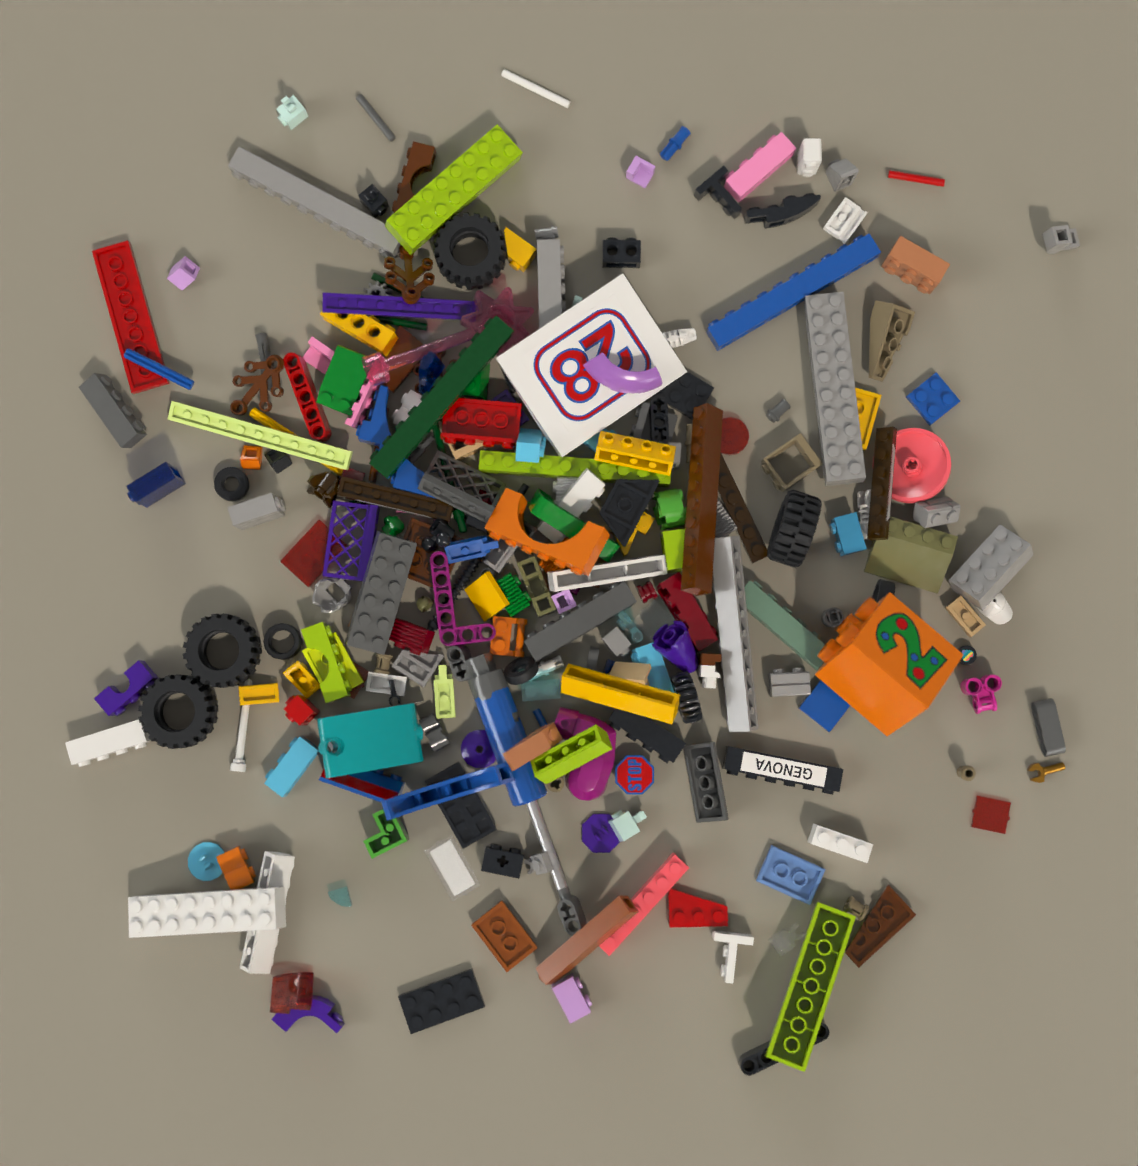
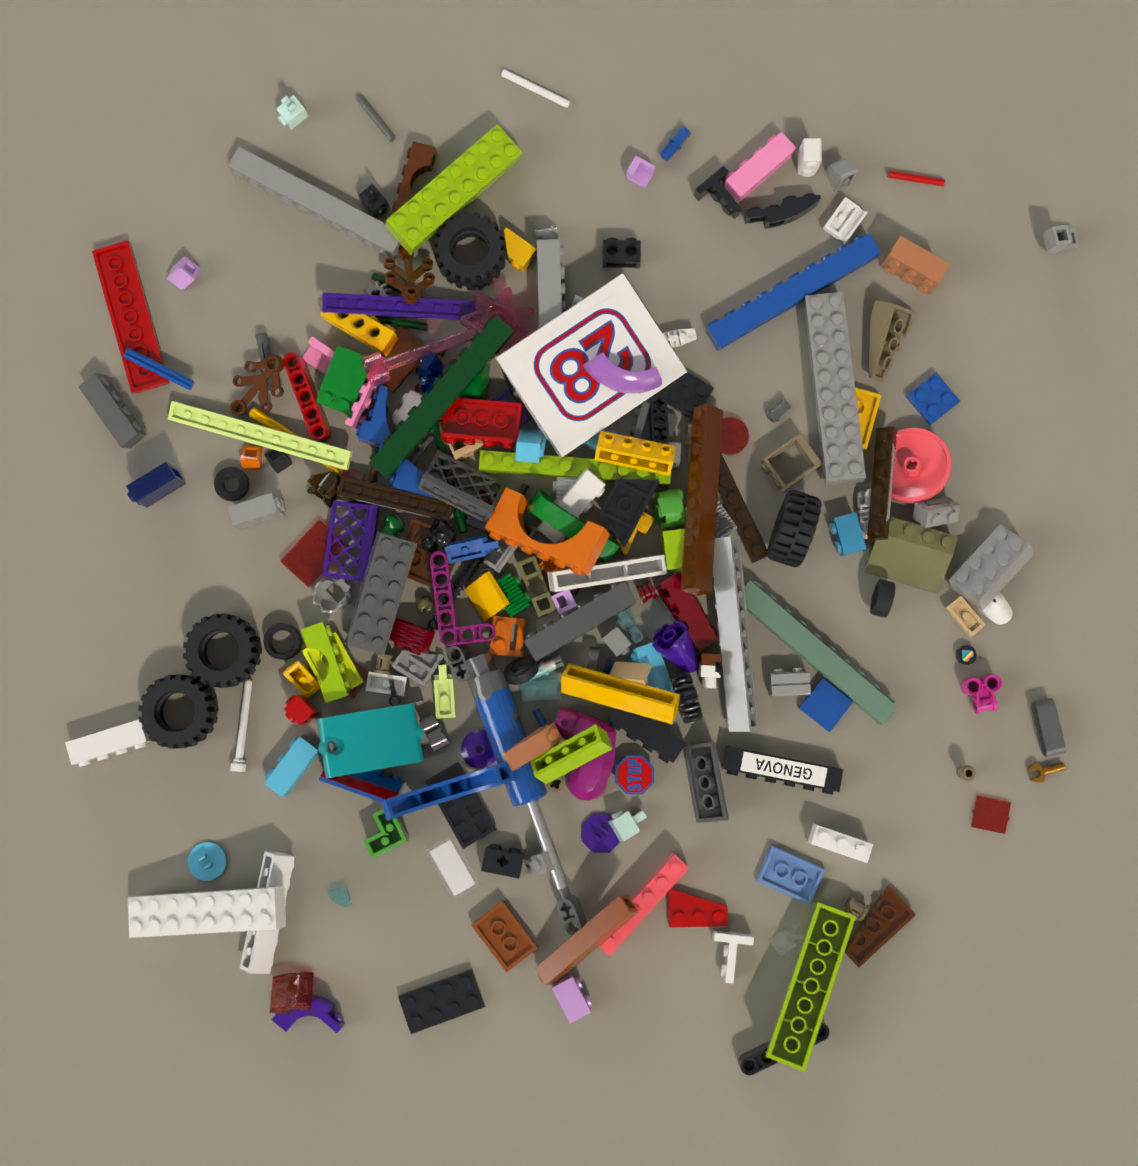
(114, 701): dark purple arch -> none
(236, 869): orange brick -> none
(258, 694): yellow tile -> none
(830, 620): dark grey wheel -> none
(887, 663): orange brick -> none

